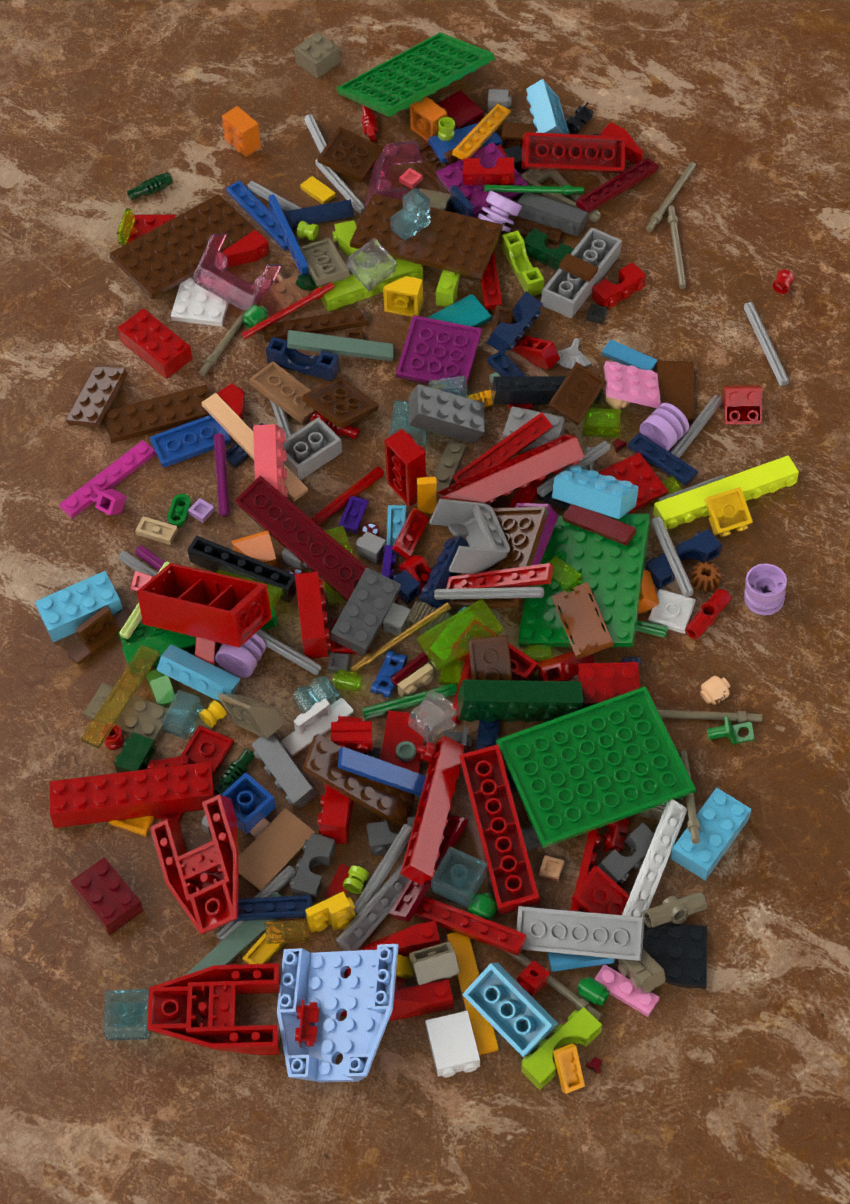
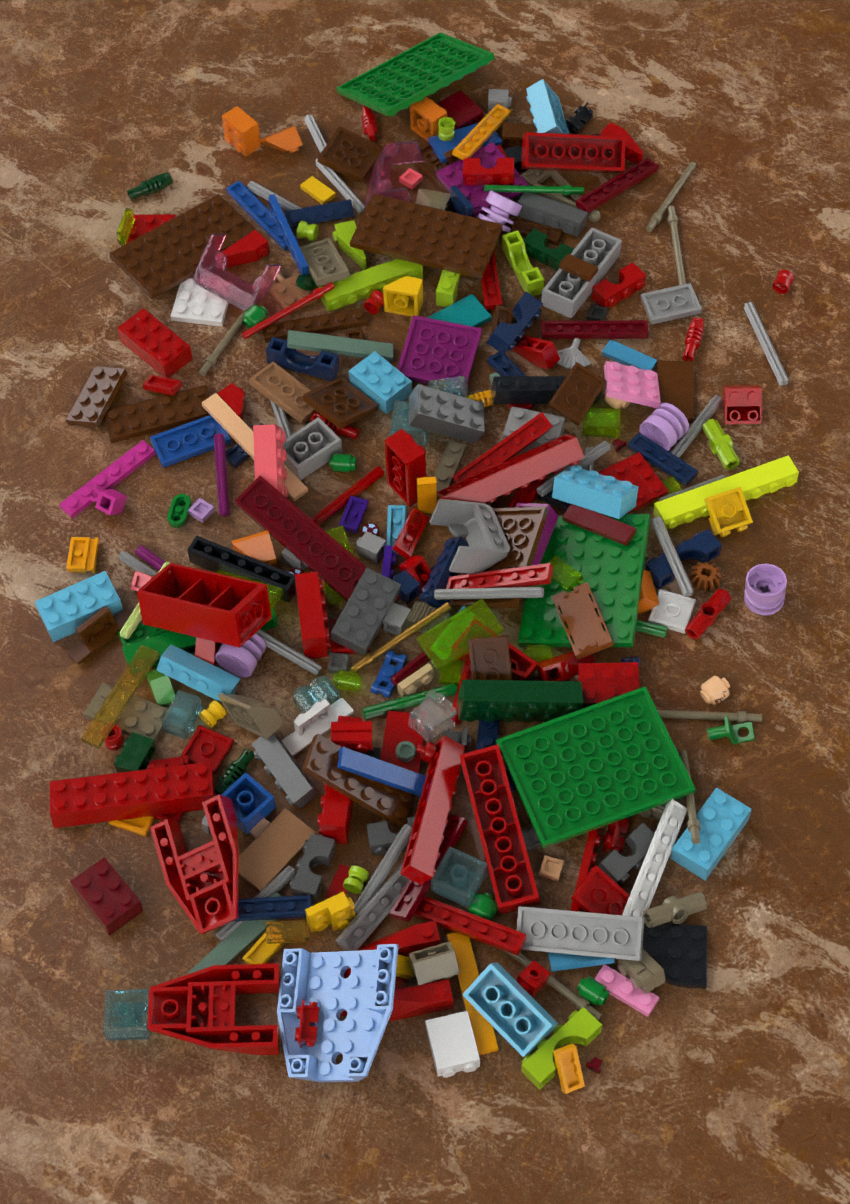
(82, 554): none -> light orange plate
(156, 530): tan plate -> none
(162, 385): none -> red tile
(284, 140): none -> orange slope
(317, 55): dark tan brick -> none
(343, 462): none -> green brick
(371, 264): clear brick -> none
(374, 303): none -> red wheel
(380, 381): none -> medium azure brick
(413, 216): clear light blue brick -> none
(595, 329): none -> dark red plate
(670, 303): none -> light grey plate
(693, 338): none -> red hinge
(721, 444): none -> lime piece

